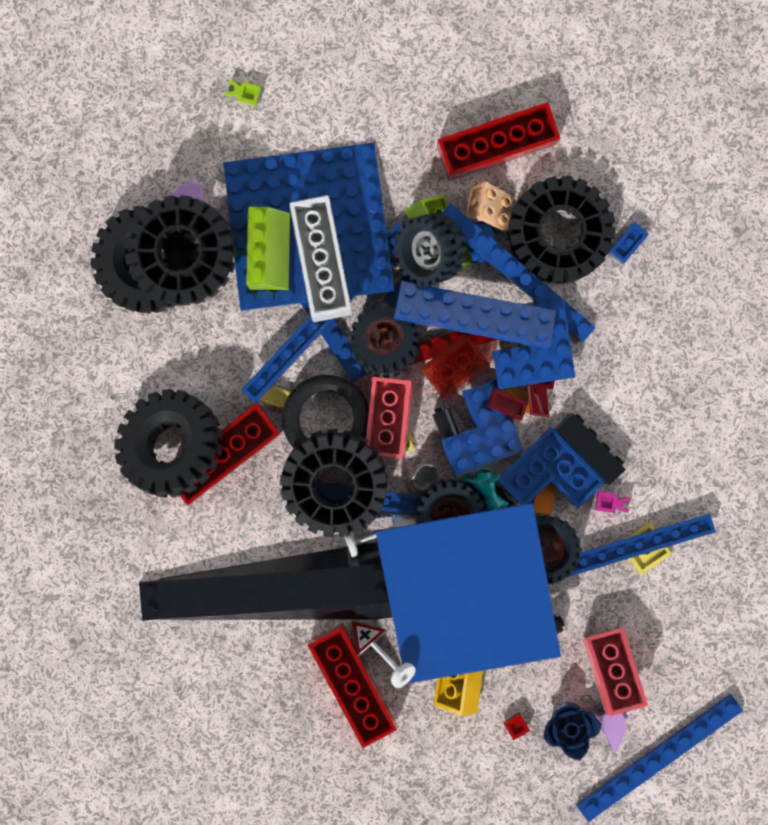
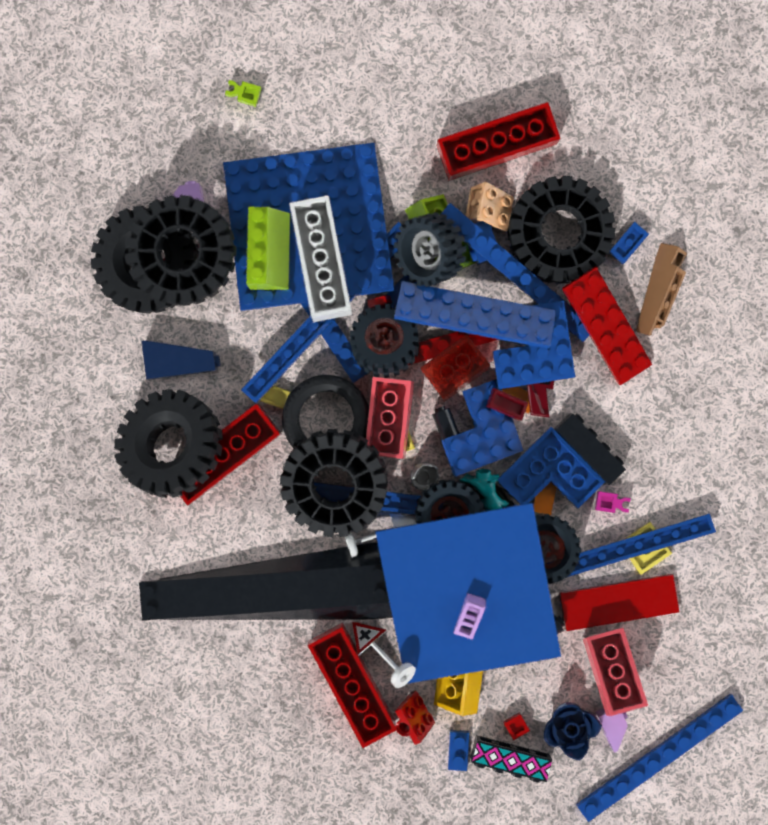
(170, 360): none -> dark blue slope
(379, 300): none -> red plate
(414, 718): none -> red plate
(458, 750): none -> blue plate
(473, 604): none -> lavender slope
(511, 759): none -> brick
(607, 326): none -> red plate
(619, 602): none -> red tile
(662, 288): none -> medium nougat wedge

